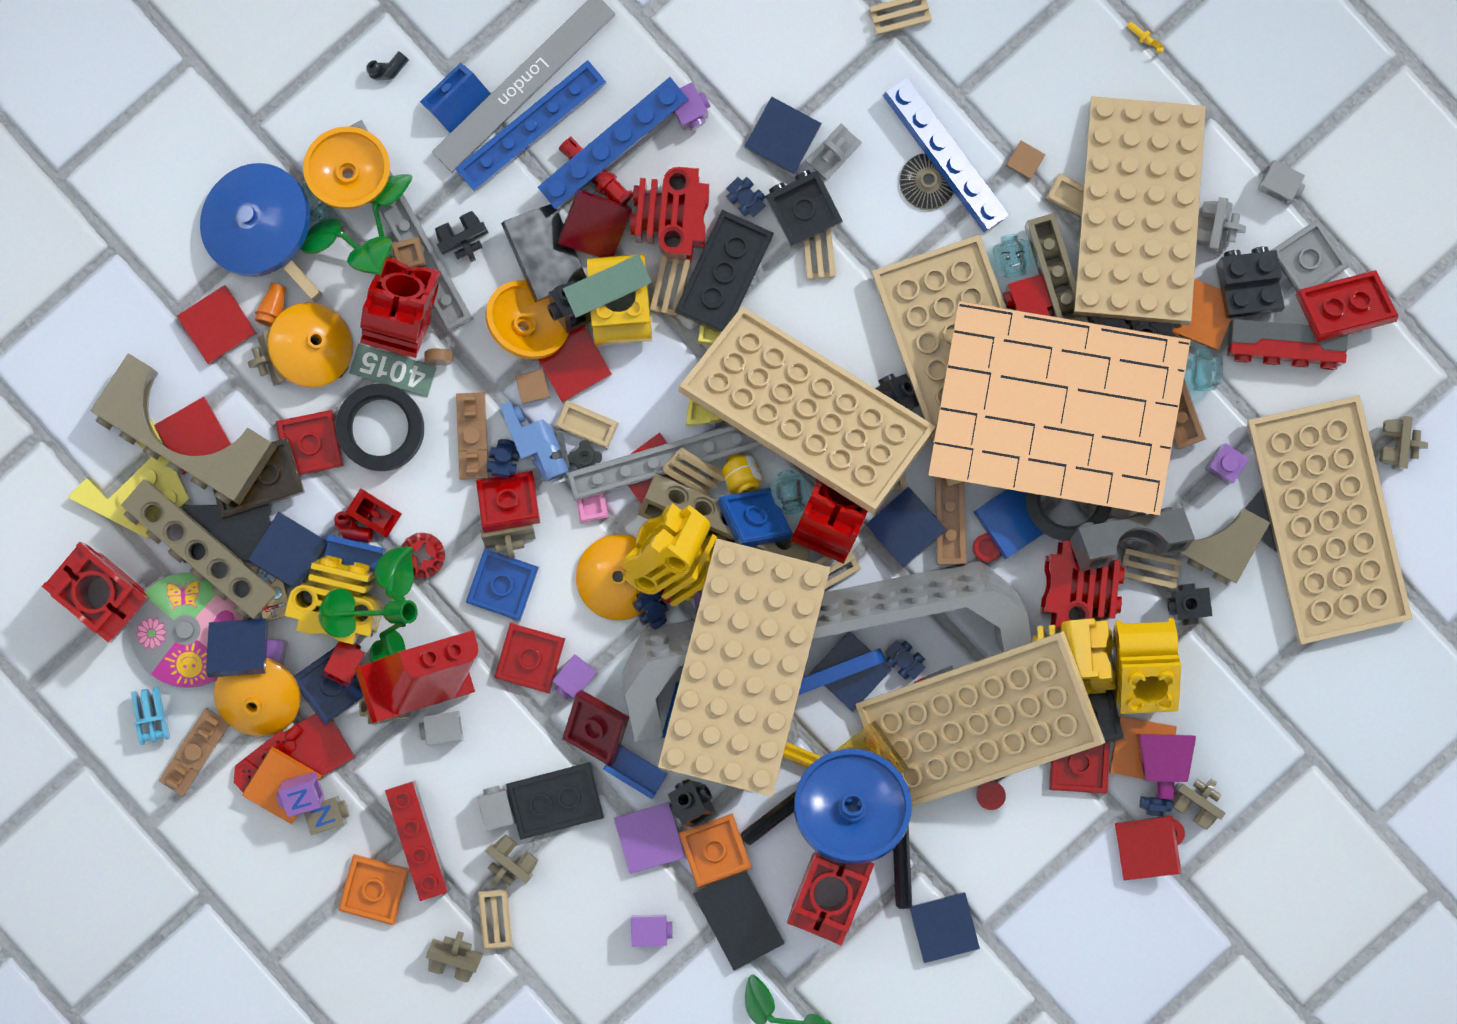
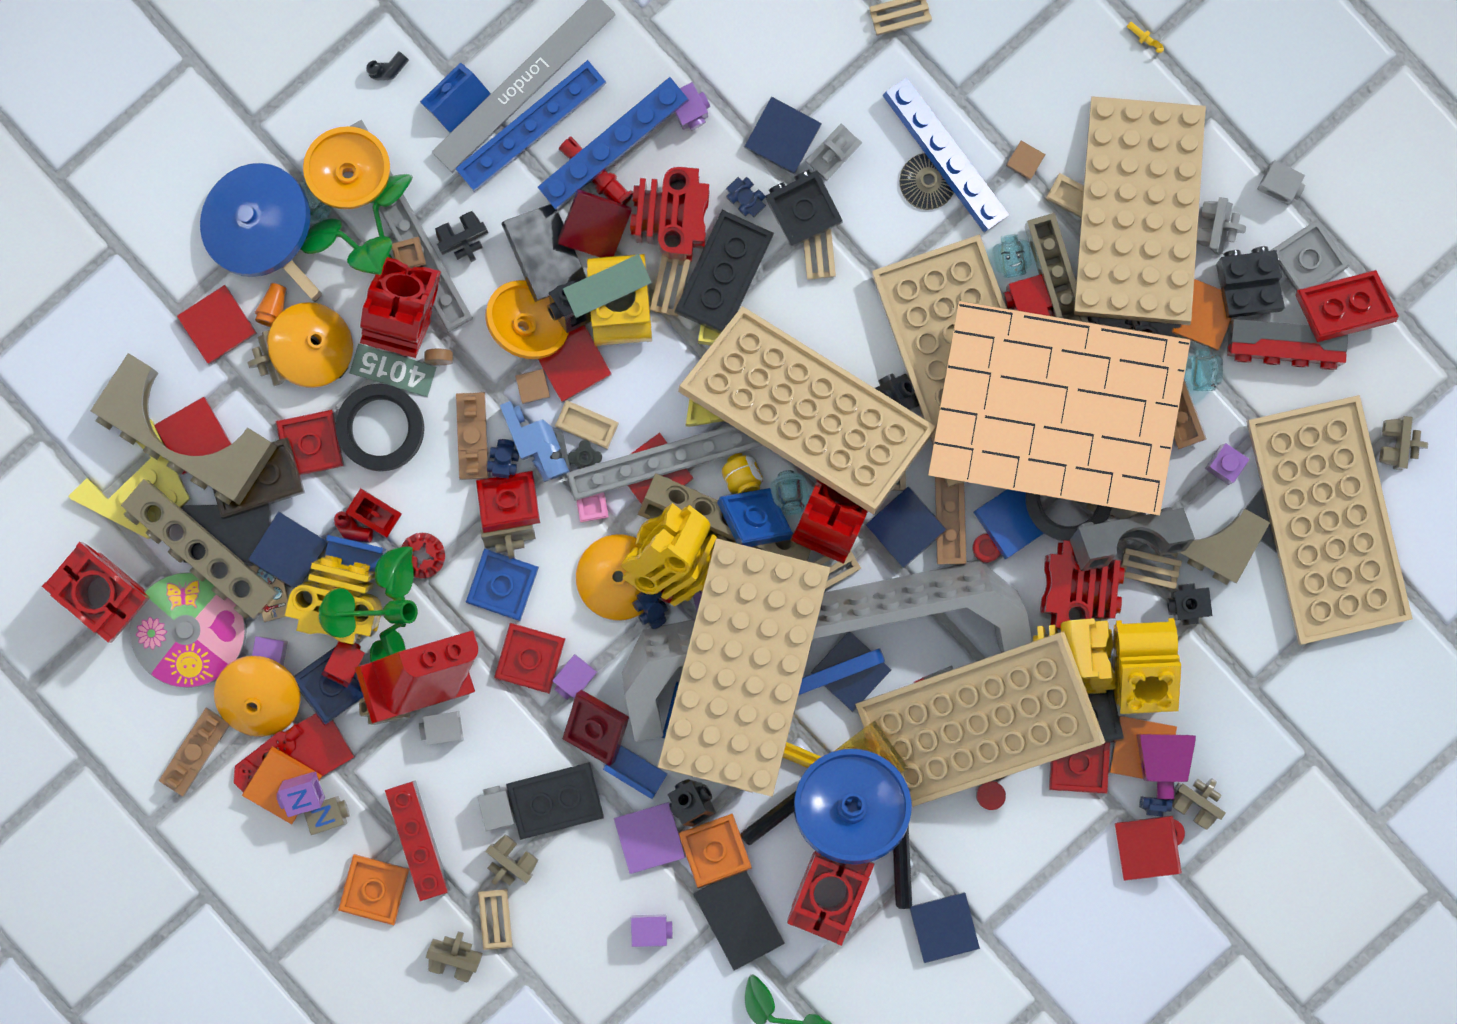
(149, 714): medium azure arm -> none
(237, 648): dark blue tile -> none
(707, 483): tan tile -> none
(910, 664): dark blue piece -> none

